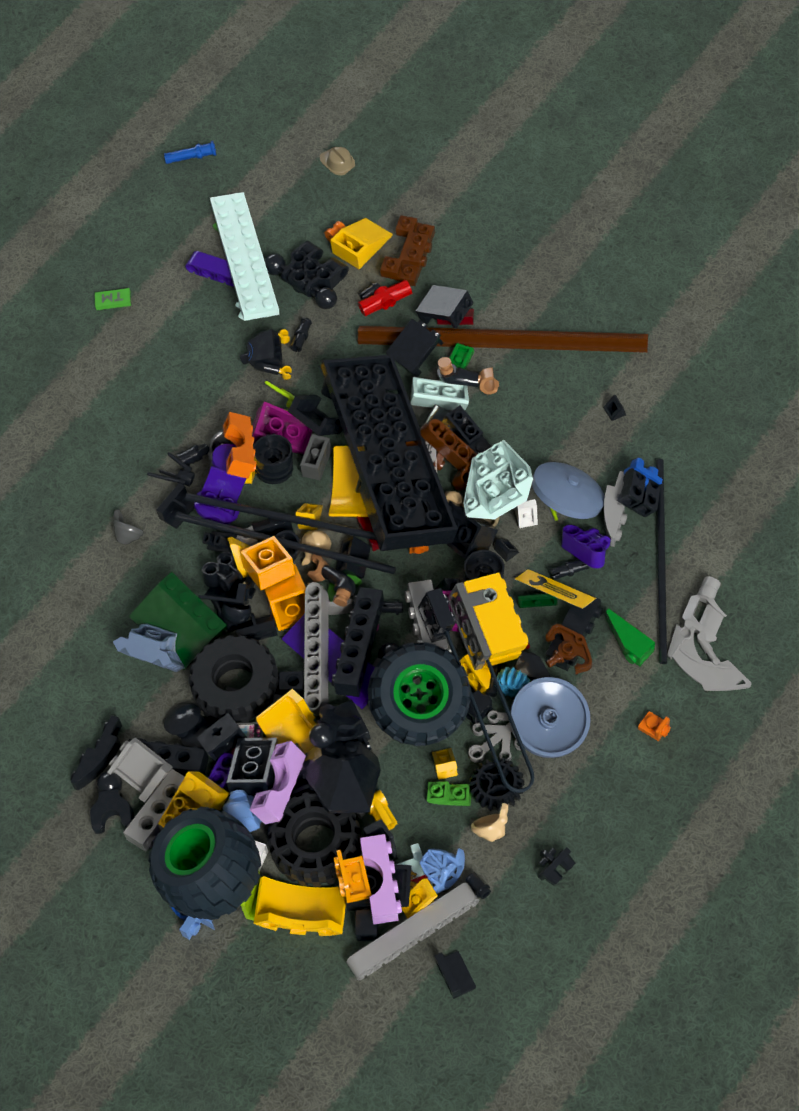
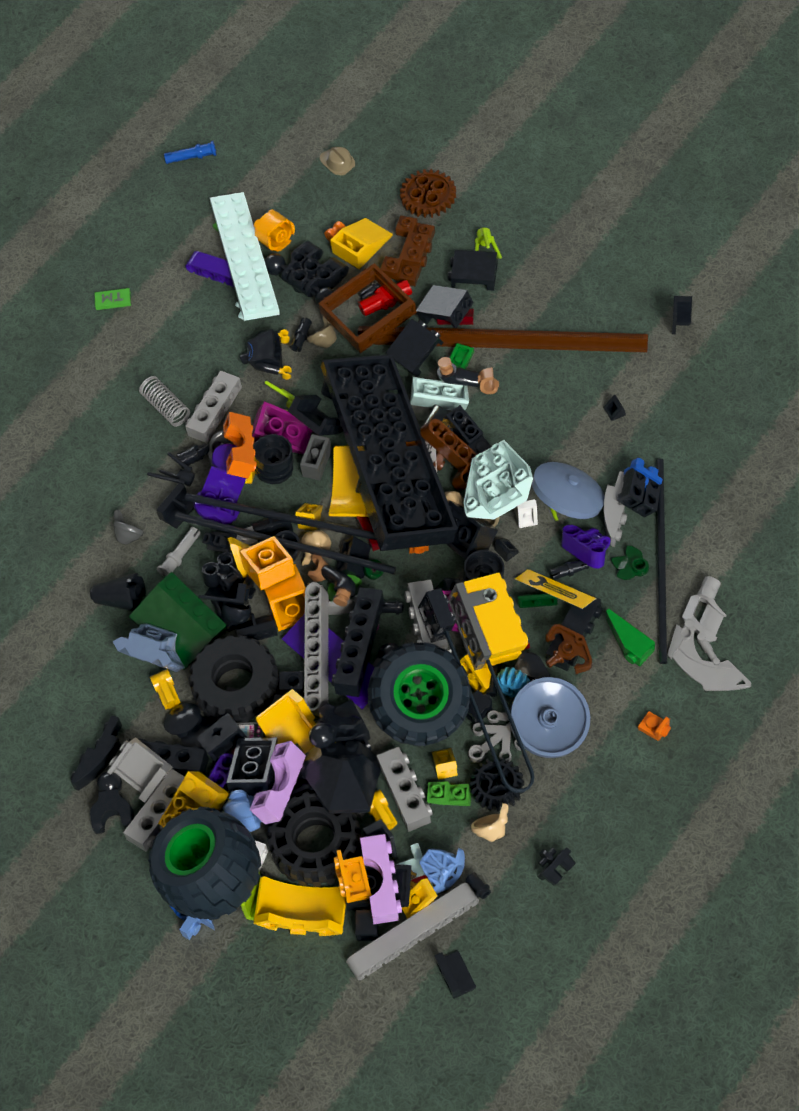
(120, 593): none -> black cone
(164, 686): none -> yellow piece
(173, 415): none -> light grey piece
(174, 558): none -> light grey pin
(230, 387): none -> light grey brick
(274, 230): none -> light orange brick
(324, 337): none -> dark tan hat
(371, 573): none -> dark green tile
(383, 326): none -> reddish brown window
(412, 817): none -> light grey brick
(428, 187): none -> reddish brown gear
(473, 268): none -> black panel
(484, 238): none -> lime plant
(628, 564): none -> dark green plate
(681, 311): none -> black panel

